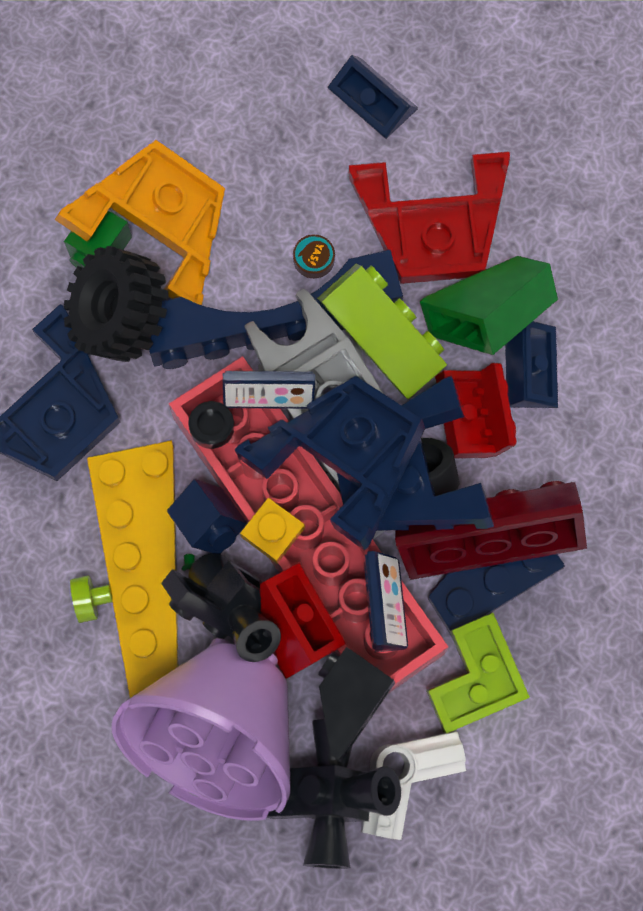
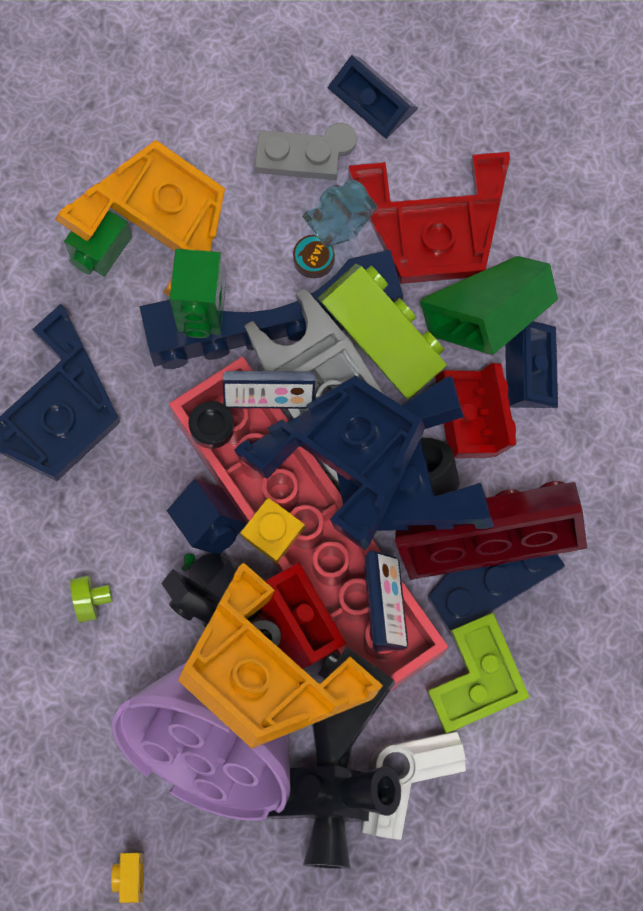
(115, 304): black tyre -> none
(128, 877): none -> yellow plate
(139, 551): yellow wing -> none
(198, 292): none -> green brick
(254, 682): none -> light orange wing
(304, 153): none -> light grey hinge
(341, 213): none -> clear light blue brick

